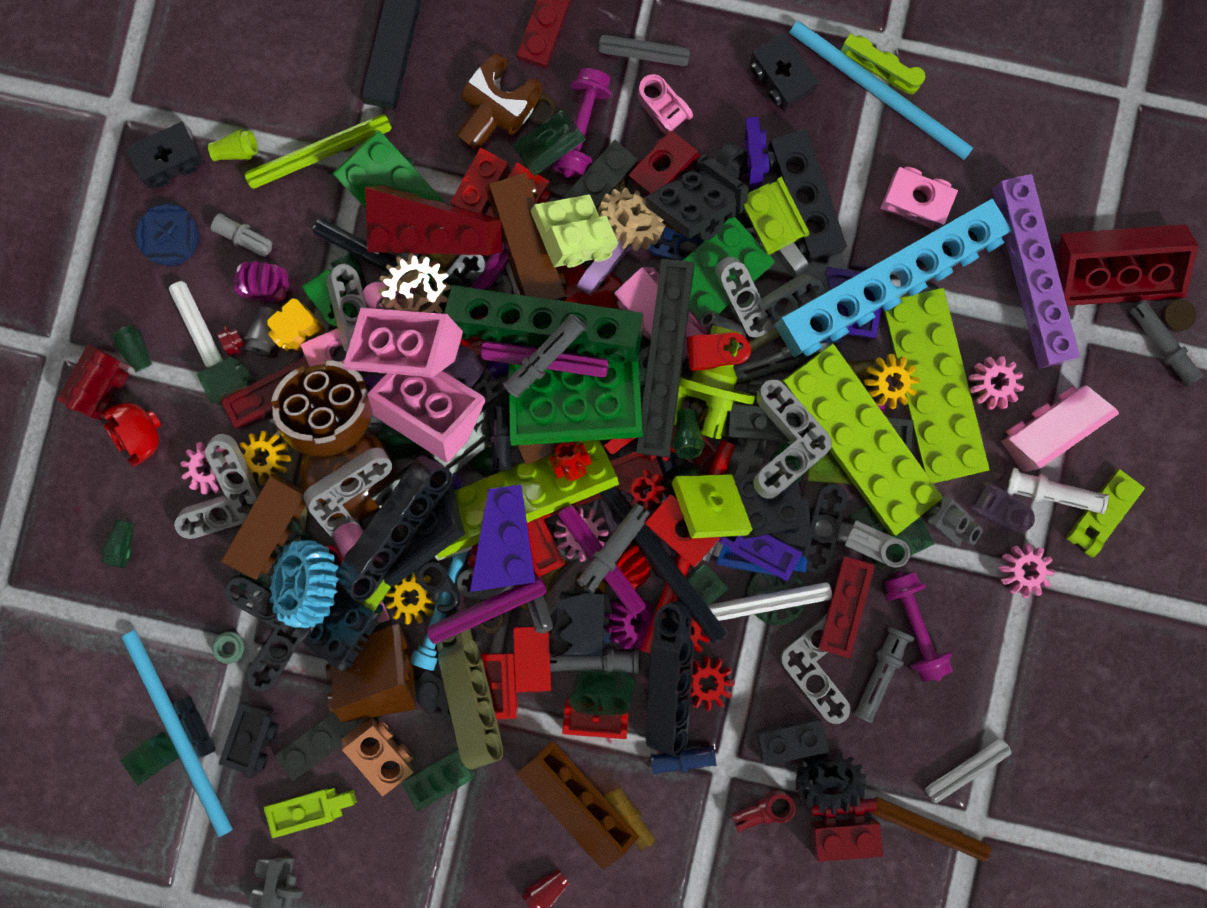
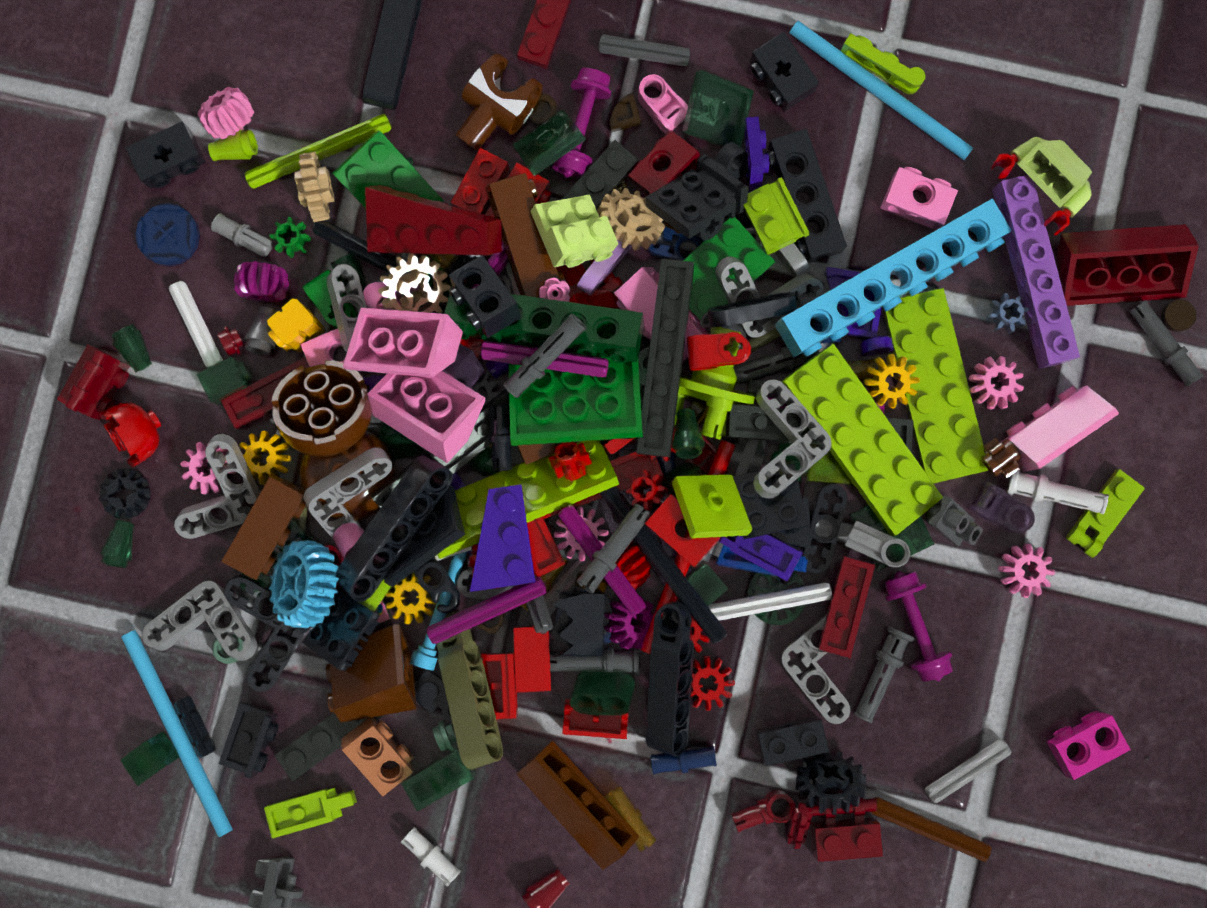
(135, 503): none -> black gear
(210, 613): none -> light grey beam
(225, 113): none -> bright pink gear
(284, 231): none -> green gear
(314, 186): none -> tan gear
(430, 856): none -> white pin
(445, 736): none -> sand green plate
(489, 294): none -> black brick
(554, 284): none -> bright pink plate
(625, 114): none -> dark brown tile
(717, 109): none -> clear green tile
(752, 309): none -> black beam
(799, 825): none -> dark red axle
(876, 345): none -> dark purple tile
(1001, 457): none -> reddish brown gear
(1016, 313): none -> sand blue gear
(1055, 171): none -> yellowish green torso
(1090, 753): none -> dark pink brick

